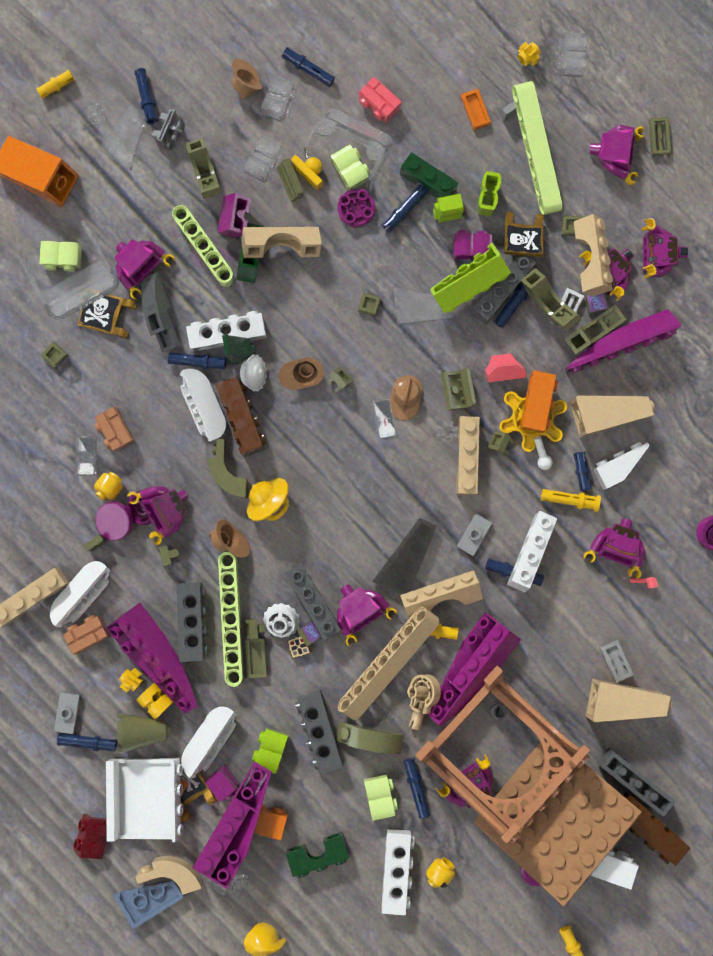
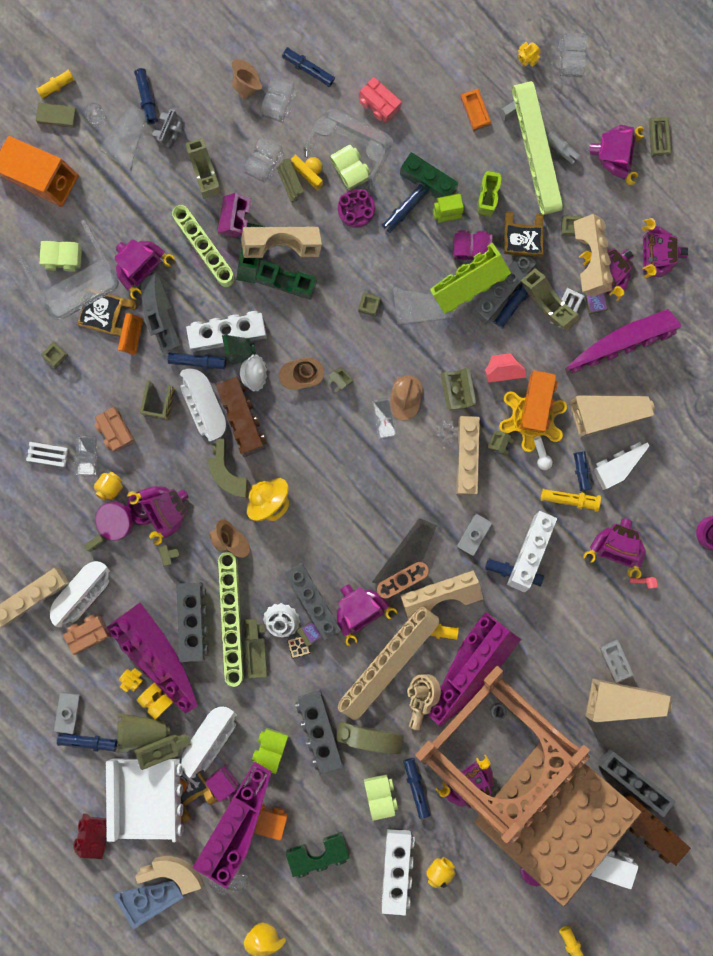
(31, 451): none -> white tile
(56, 115): none -> olive tile
(130, 334): none -> orange tile
(146, 401): none -> olive piece
(161, 750): none -> olive hinge
(277, 278): none -> dark green arch
(387, 581): none -> nougat beam
(562, 148): none -> light grey pin
(595, 329): olive arch -> none

